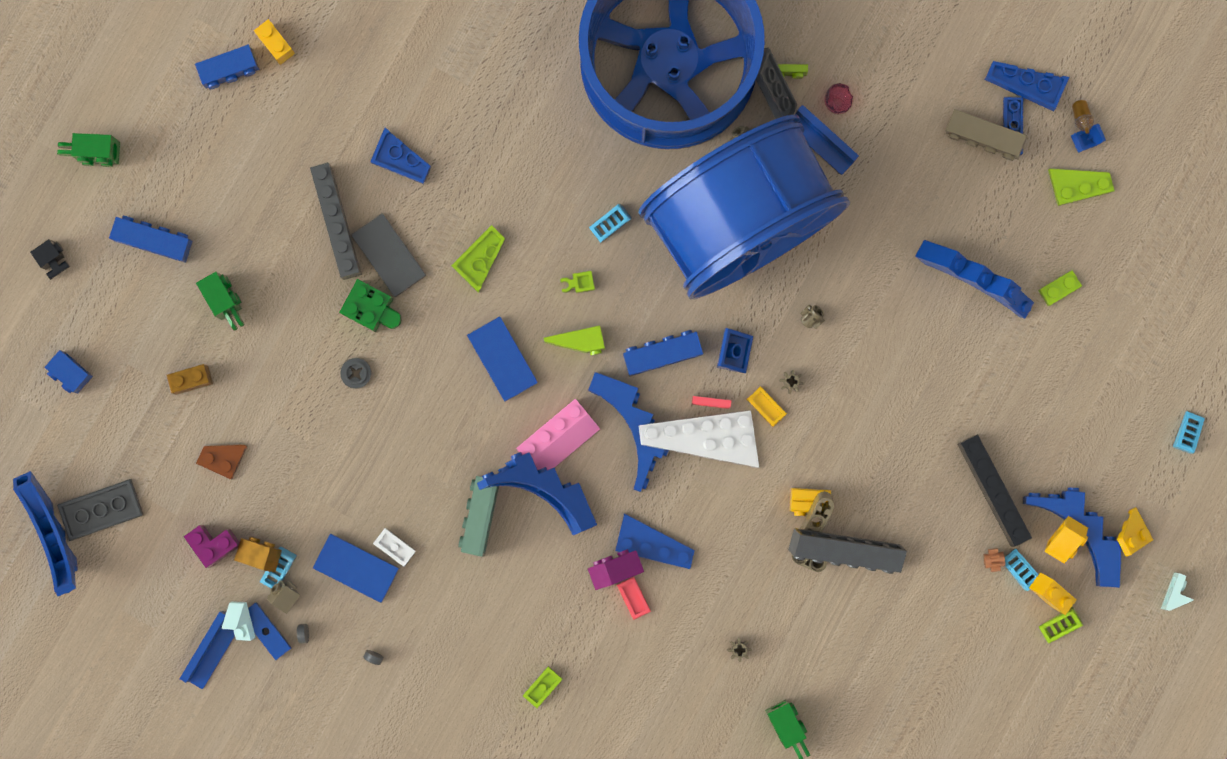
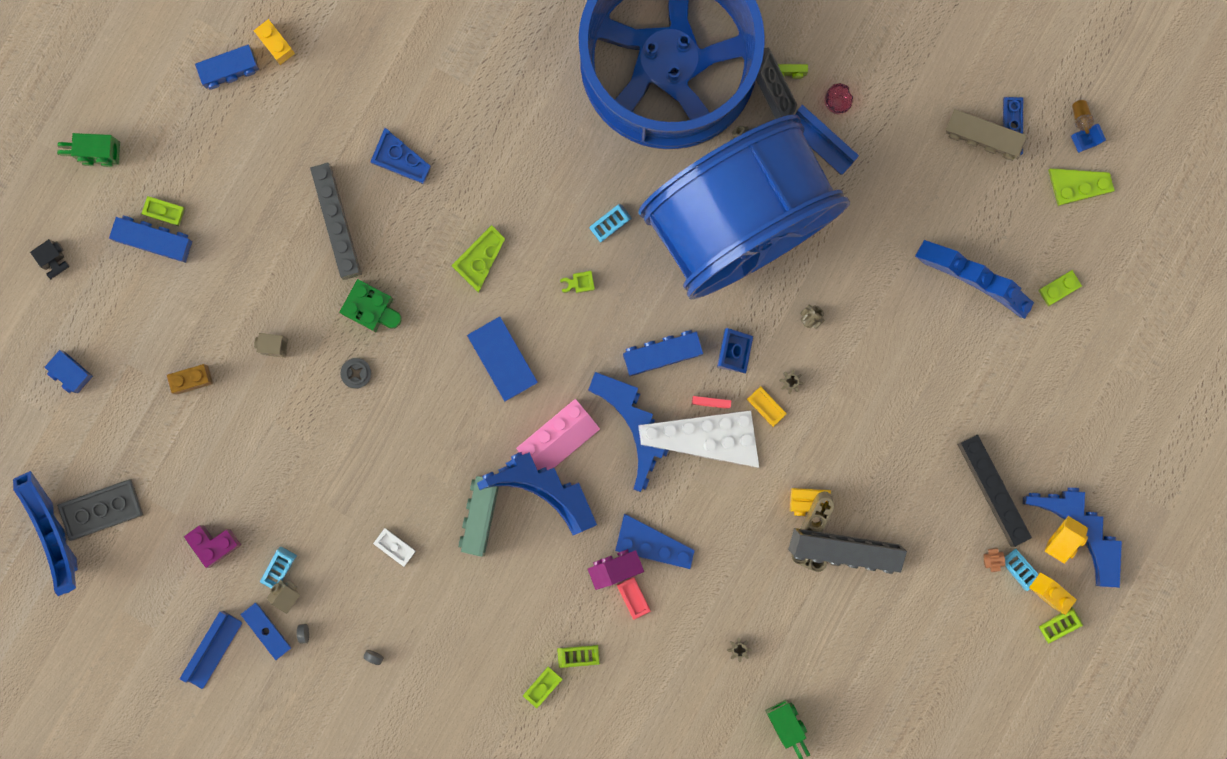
(163, 211): none -> lime plate
(221, 298): green brick -> none
(222, 459): dark orange wing -> none
(239, 620): light aqua slope -> none
(258, 555): pearl gold brick -> none
(271, 345): none -> dark tan brick
(355, 568): blue tile -> none
(388, 255): dark grey tile -> none
(561, 656): none -> lime slope
(583, 340): lime slope -> none
(1034, 86): blue wing -> none
(1133, 533): yellow wing -> none
(1173, 597): light aqua slope -> none
(1180, 435): medium azure slope -> none

